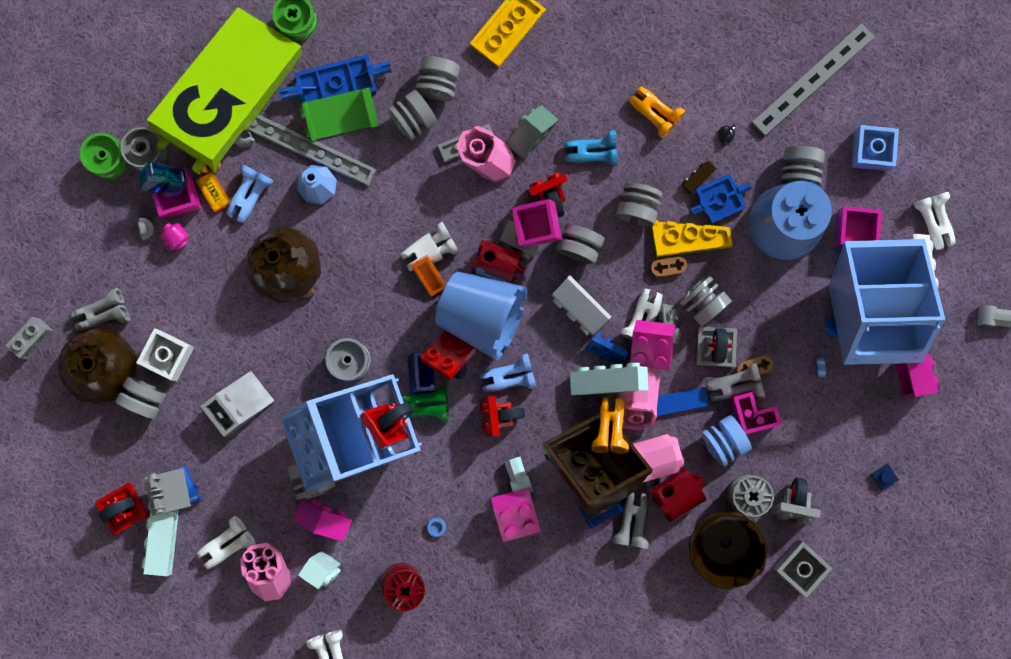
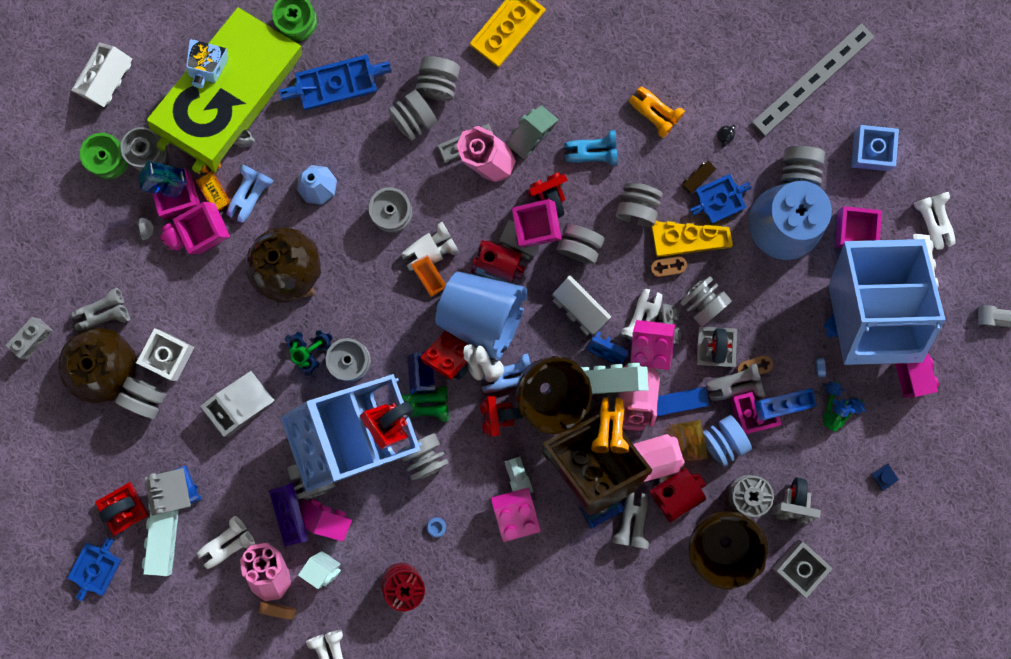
(94, 569): none -> blue plate
(102, 74): none -> white slope
(201, 228): none -> dark pink piece
(205, 62): none -> torso
(277, 610): none -> medium nougat beam
(288, 515): none -> dark purple tile
(301, 355): none -> dark blue plant
(312, 150): light grey tile -> none
(339, 114): bright green panel -> none
(390, 221): none -> light grey wheel
(425, 460): none -> light grey wheel
(480, 364): none -> white piece
(563, 402): none -> dark brown piece
(693, 439): none -> clear yellow plate
(785, 404): none -> blue tile
(842, 408): none -> plant

